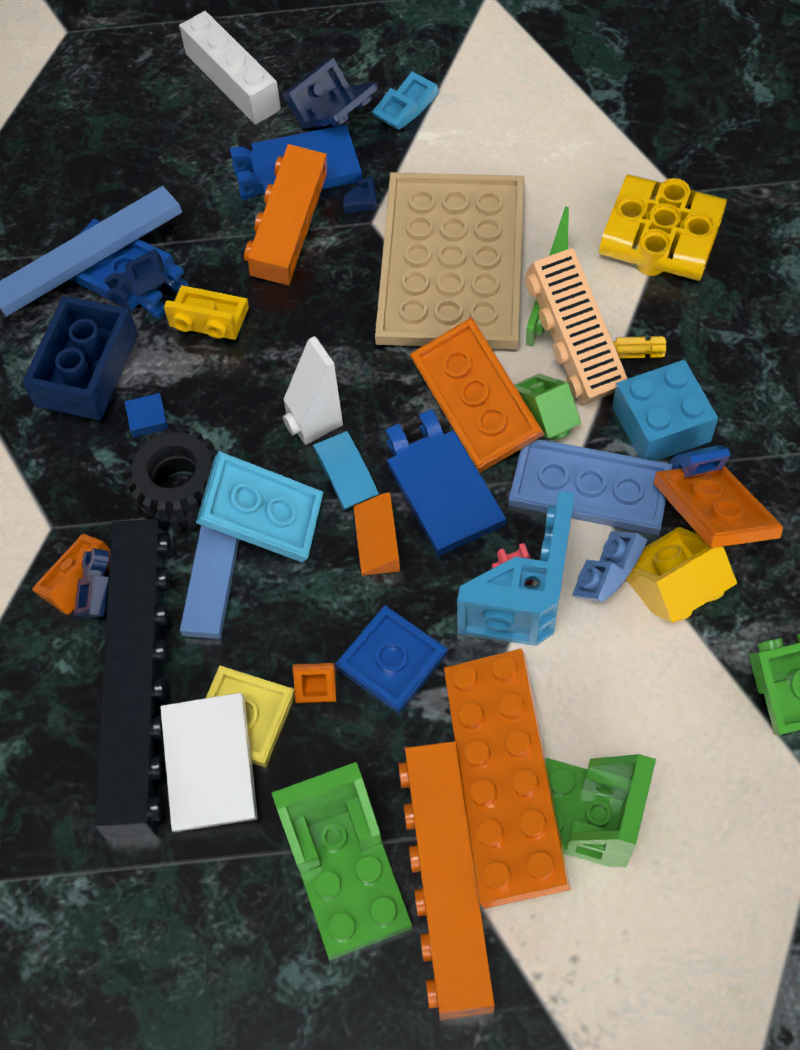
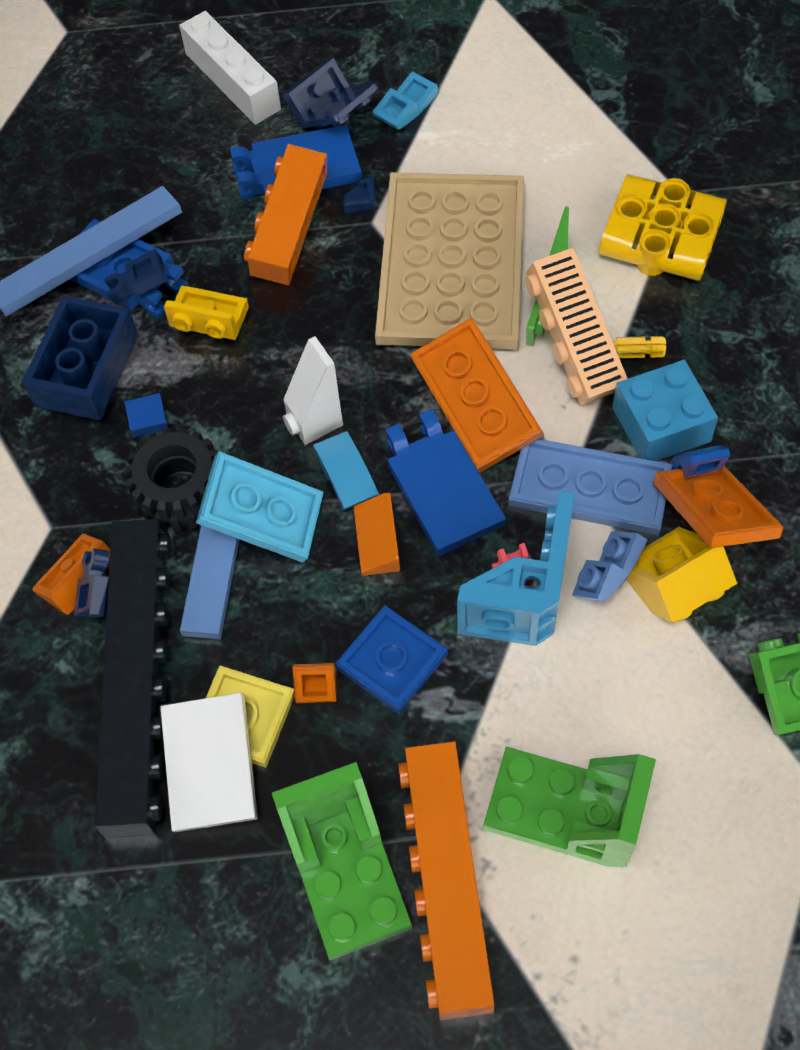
(505, 780): orange plate -> none
(550, 404): bright green slope -> none

